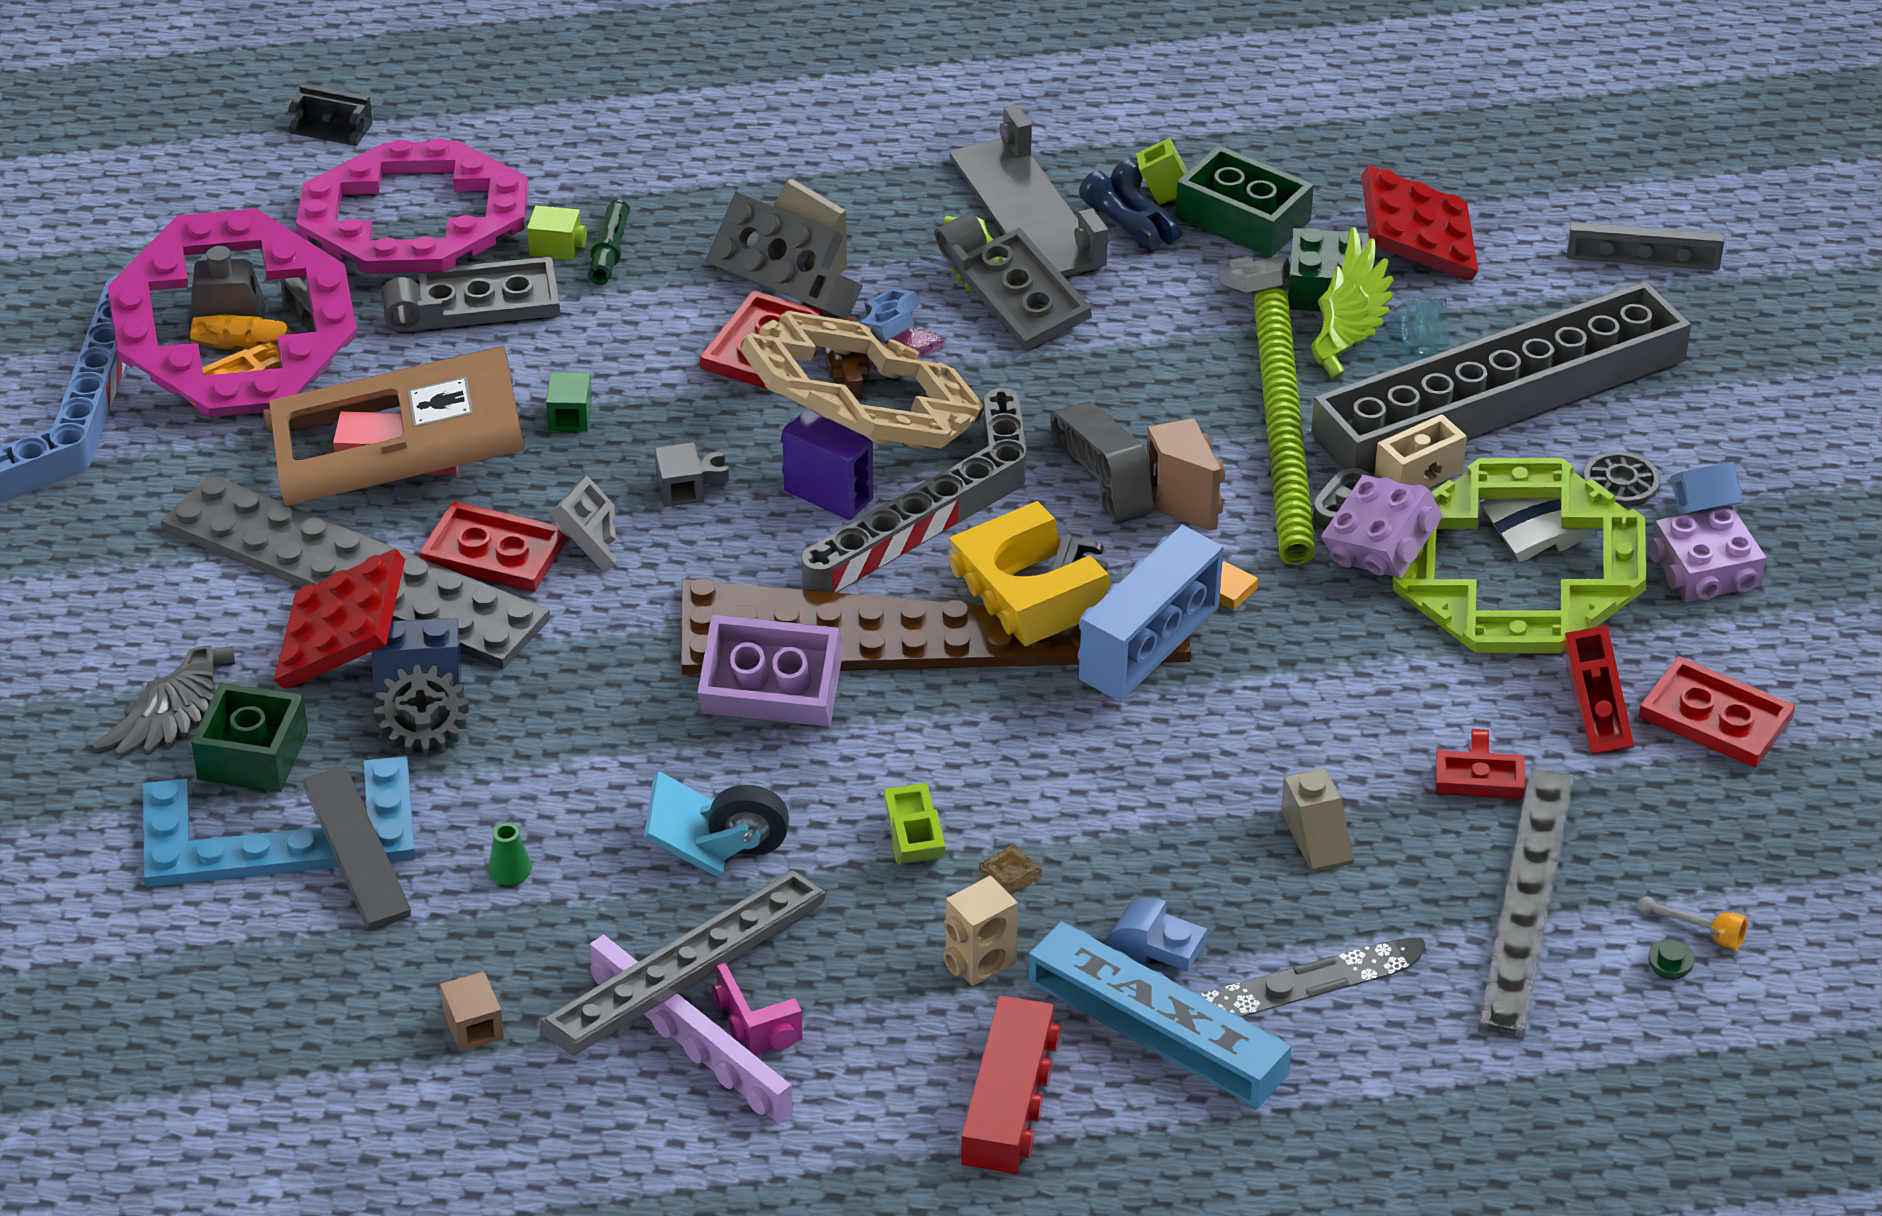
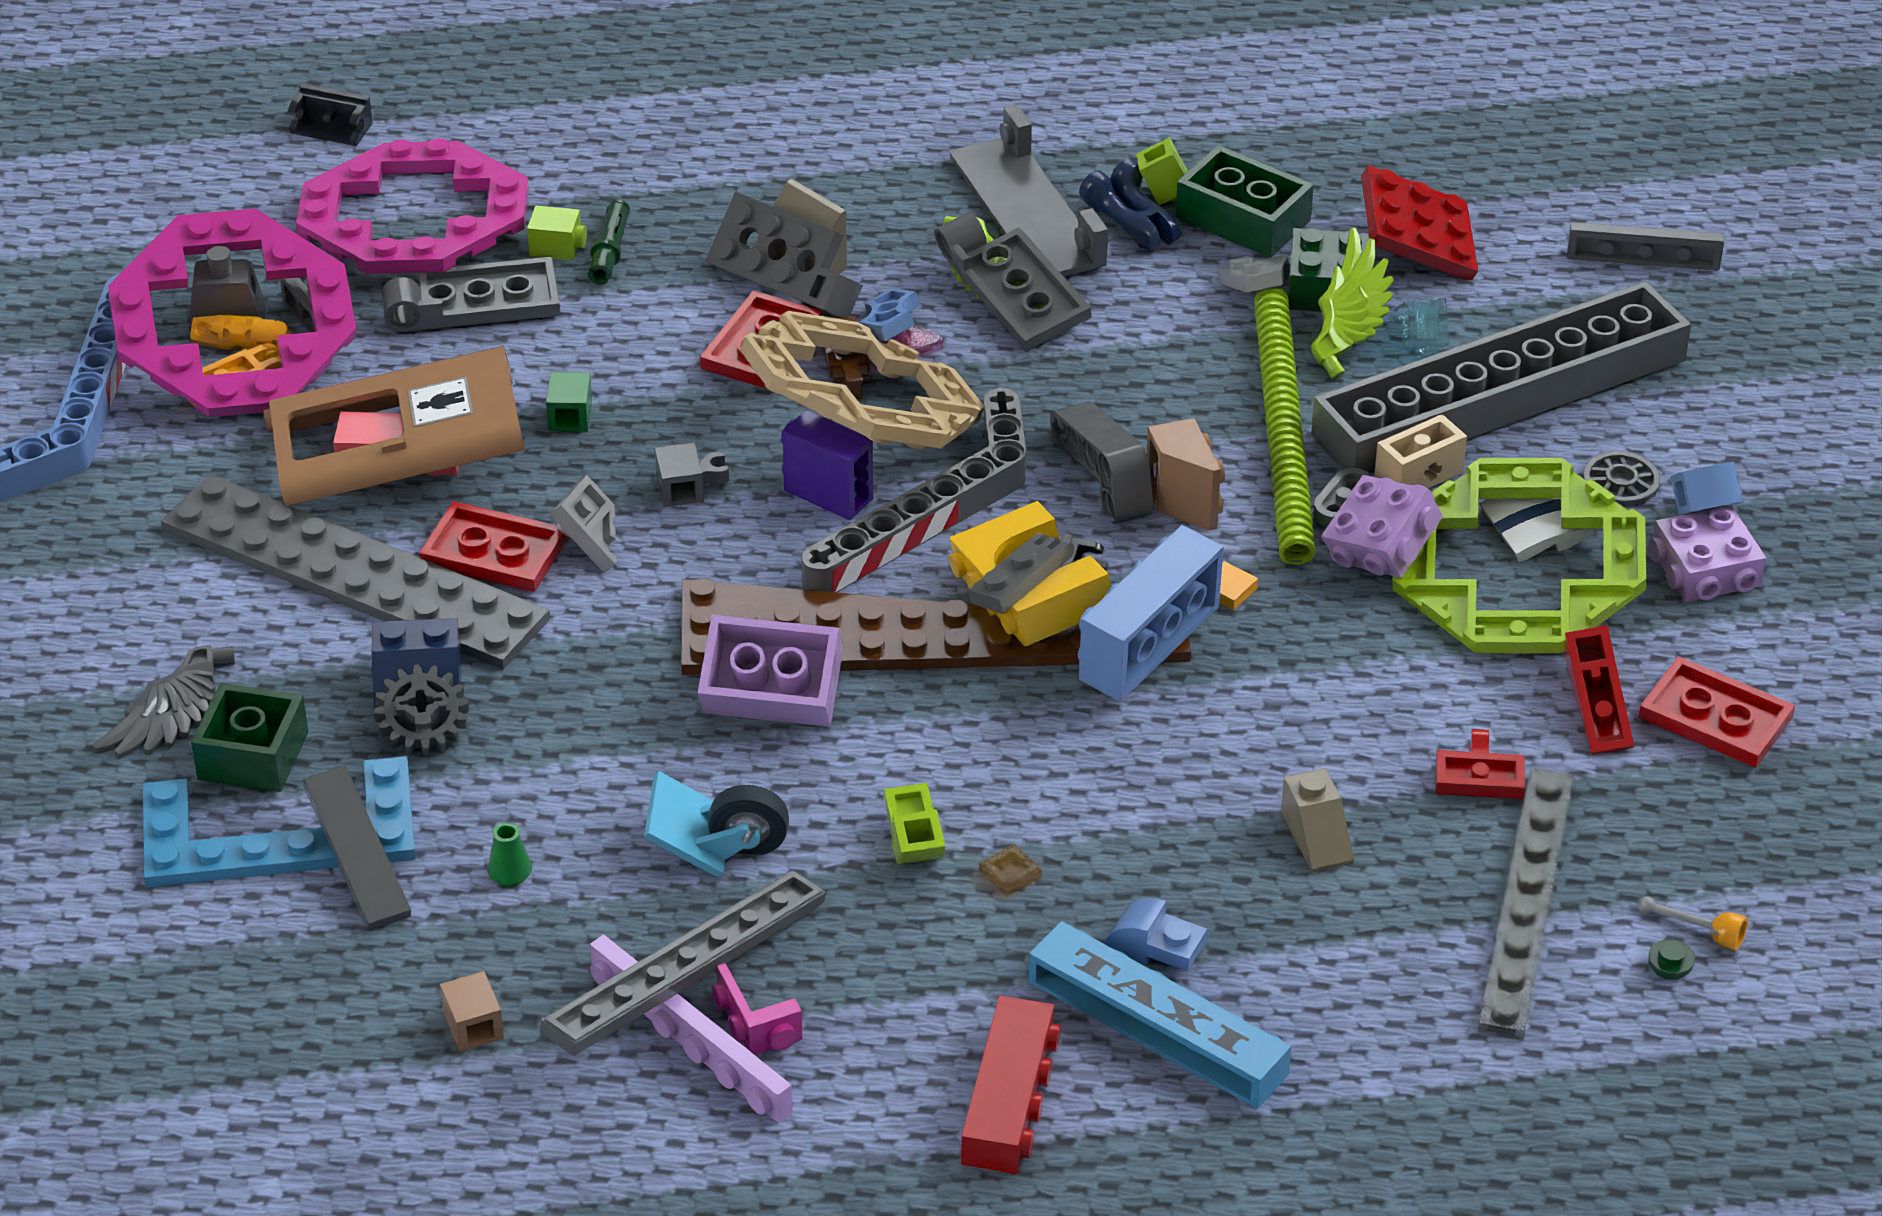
(340, 619): red plate -> none
(980, 931): tan brick -> none
(1020, 573): none -> dark grey hinge
(1318, 977): piece -> none

